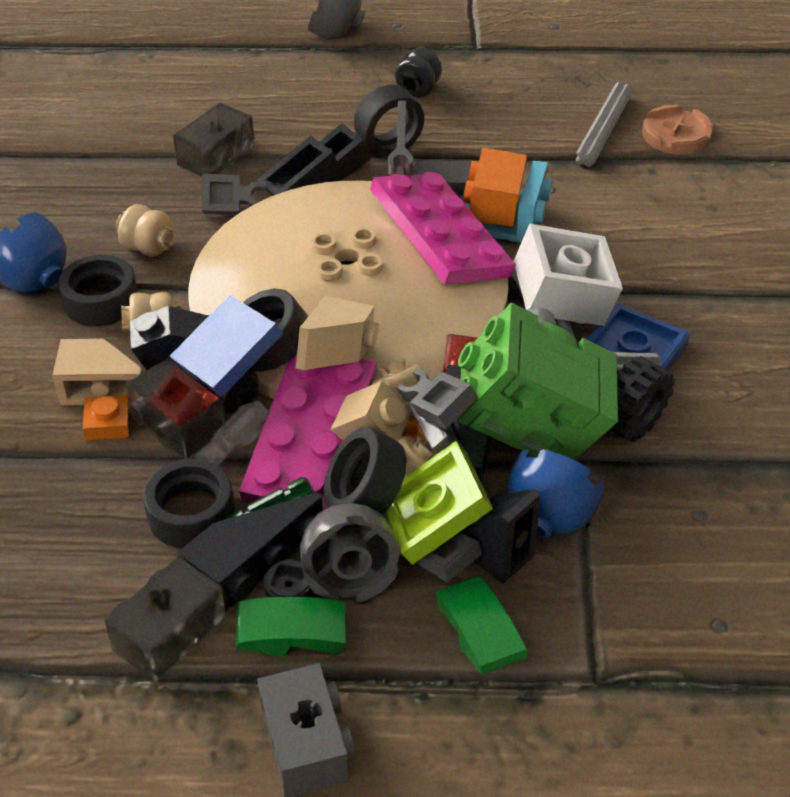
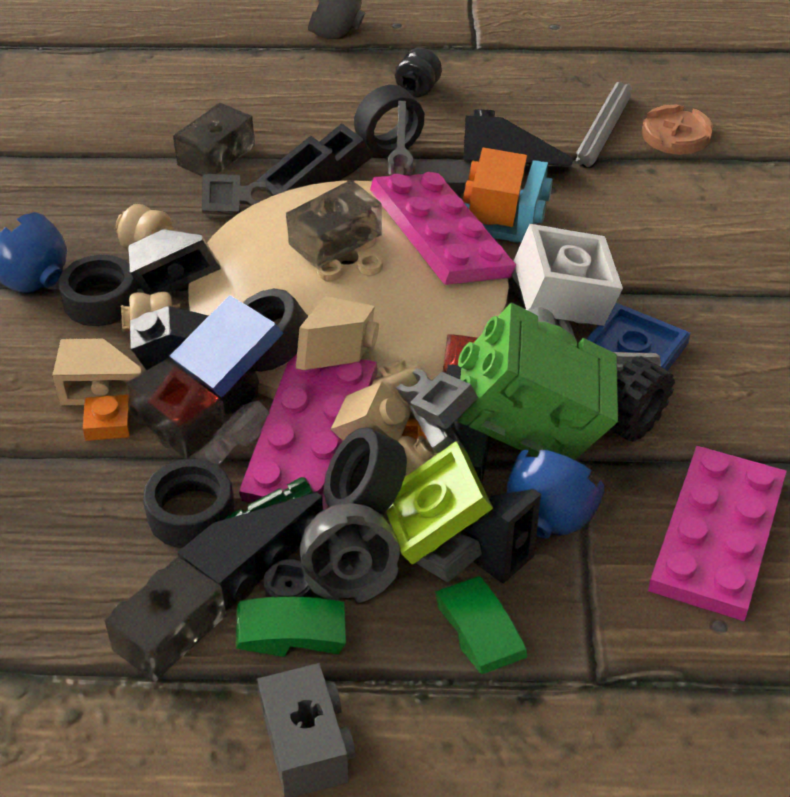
(170, 260): none -> black slope
(334, 223): none -> clear smoke brick
(497, 133): none -> black slope
(718, 533): none -> dark pink plate

